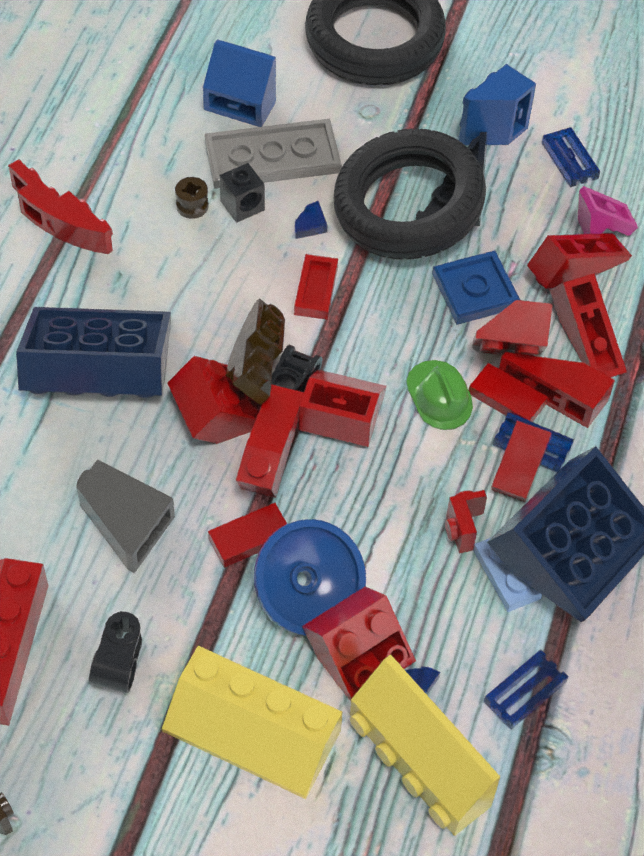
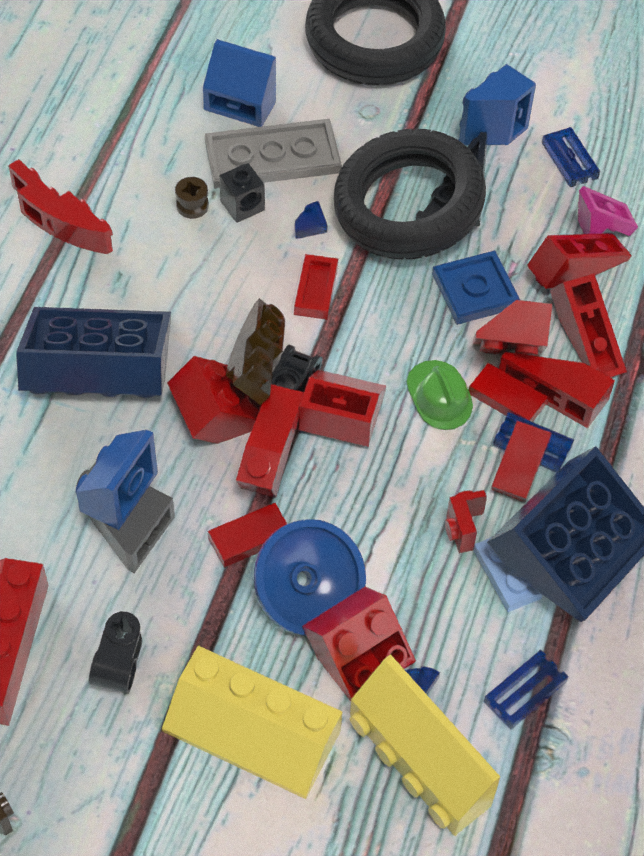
(118, 478): none -> blue slope

